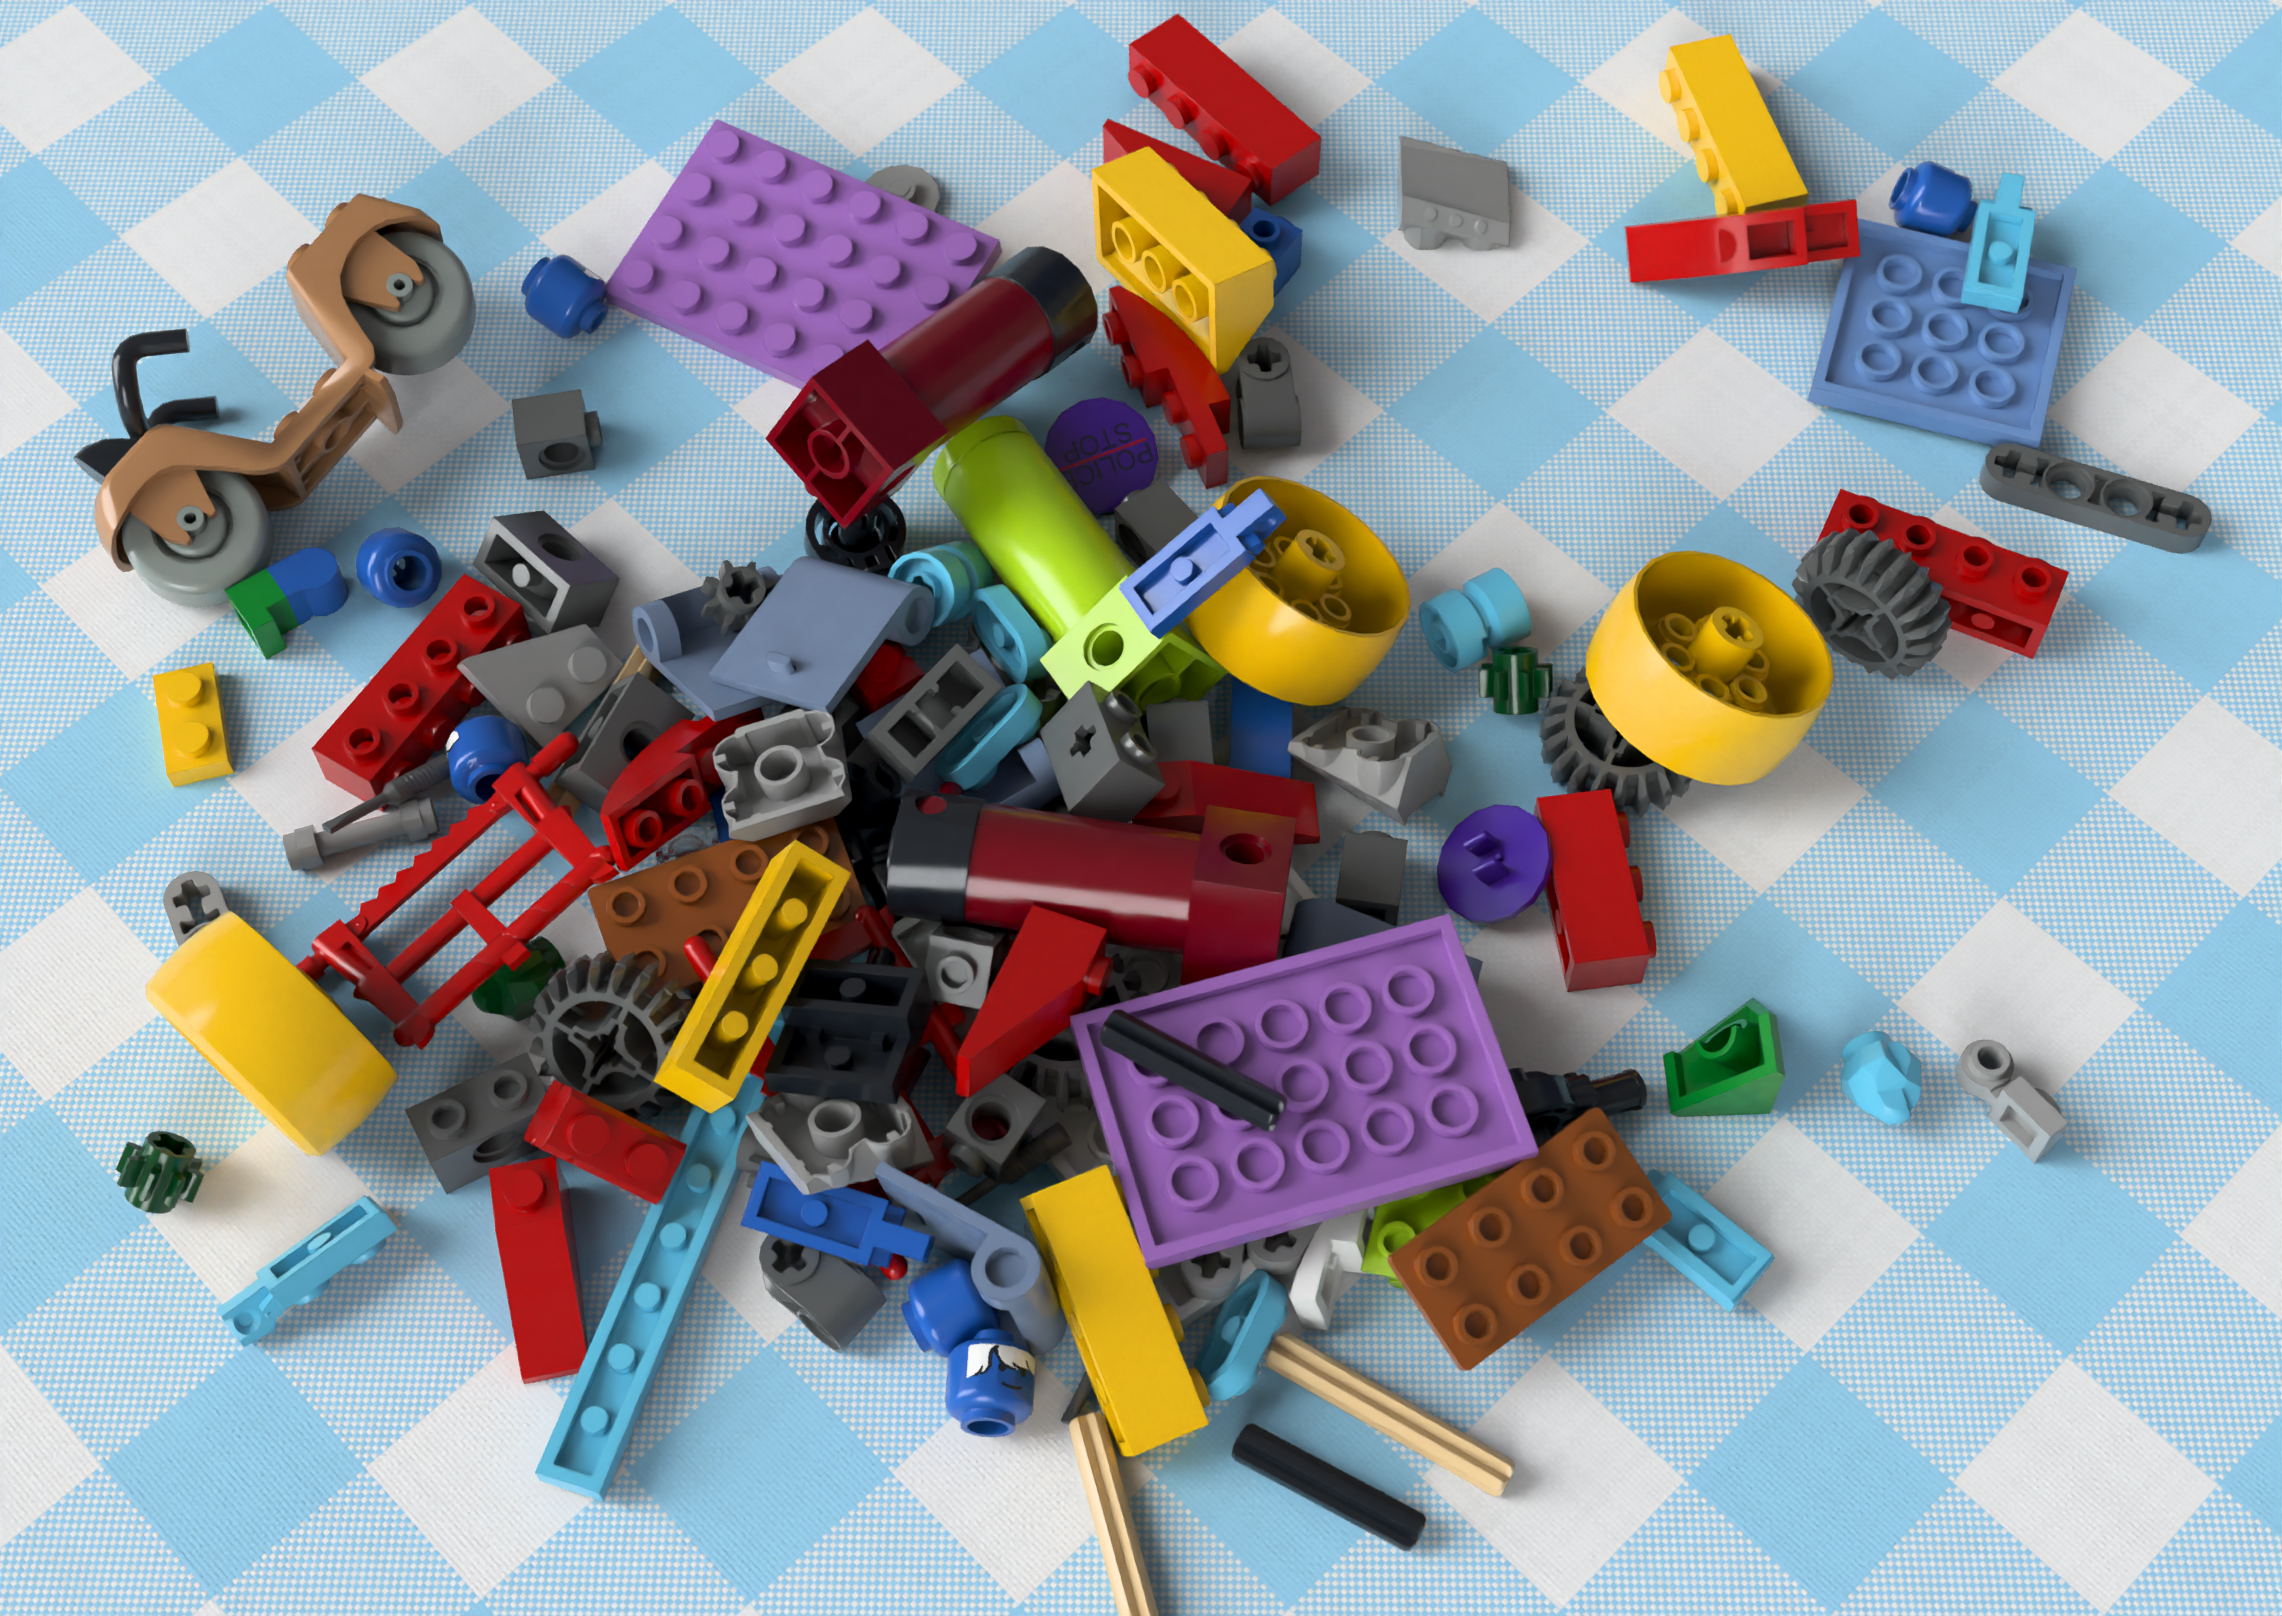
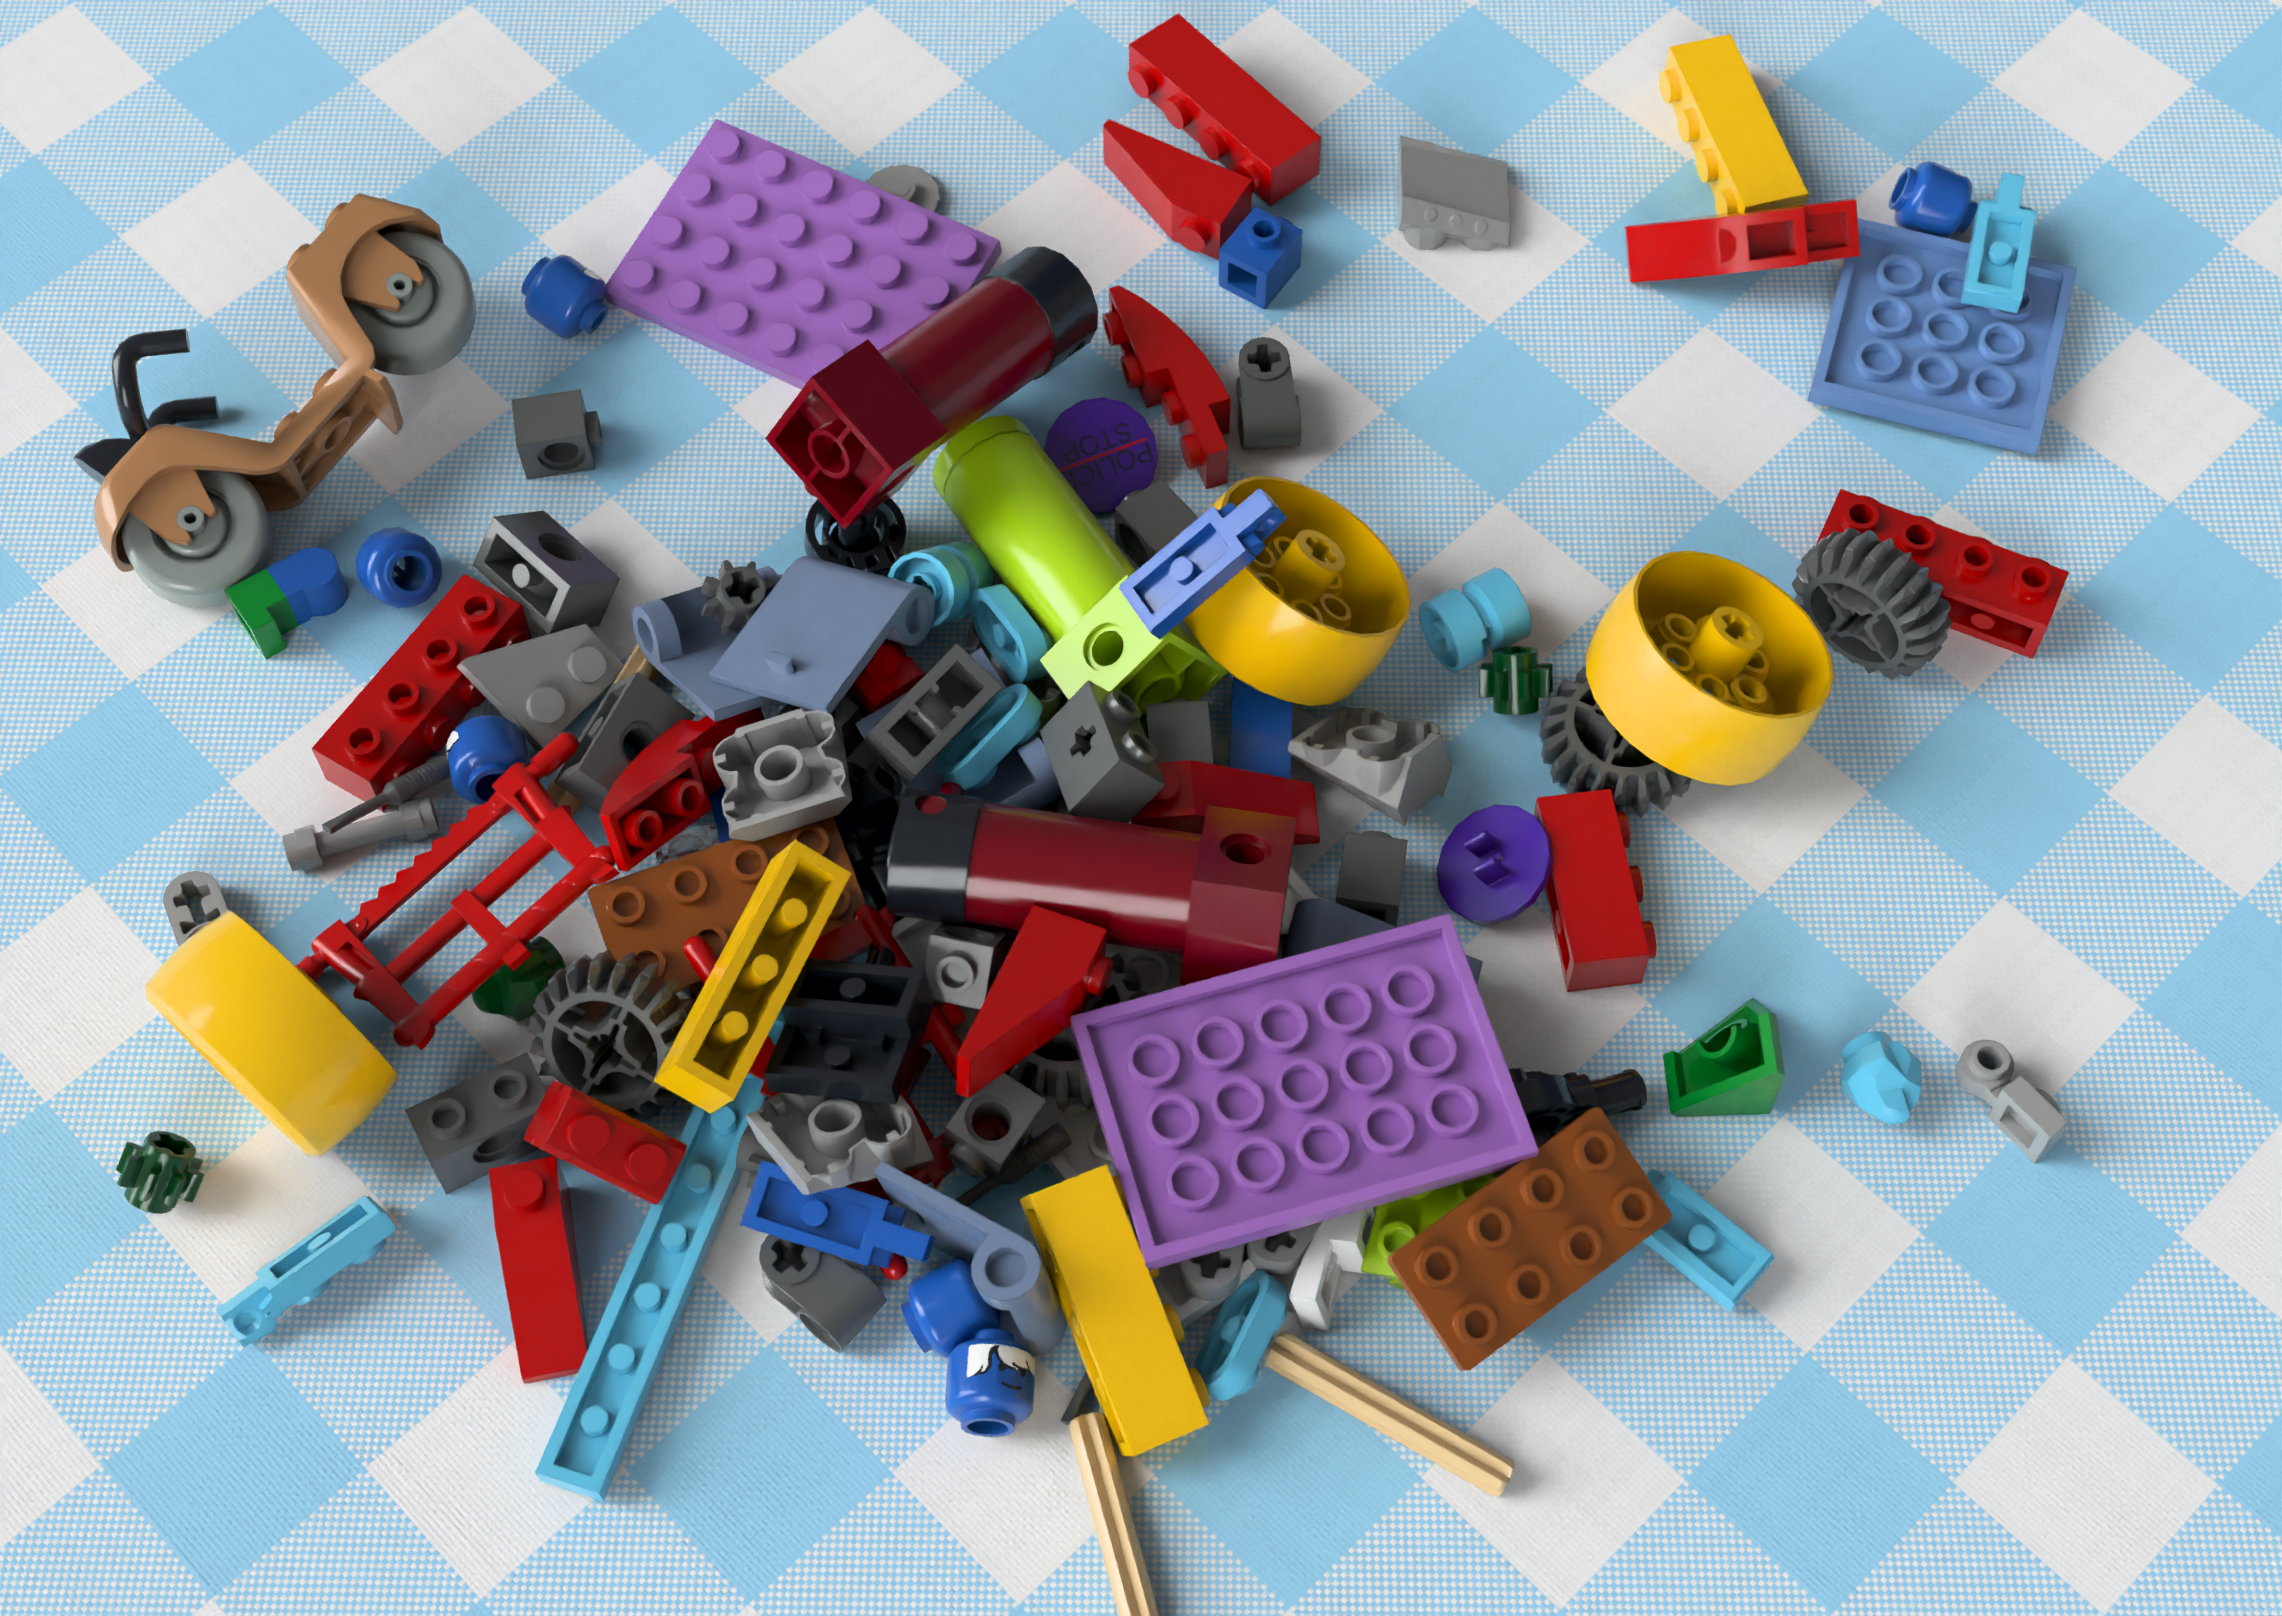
(192, 724): yellow plate -> none
(1181, 254): yellow slope -> none
(1193, 1070): black axle -> none
(1329, 1487): black axle -> none
(2092, 506): dark grey beam -> none

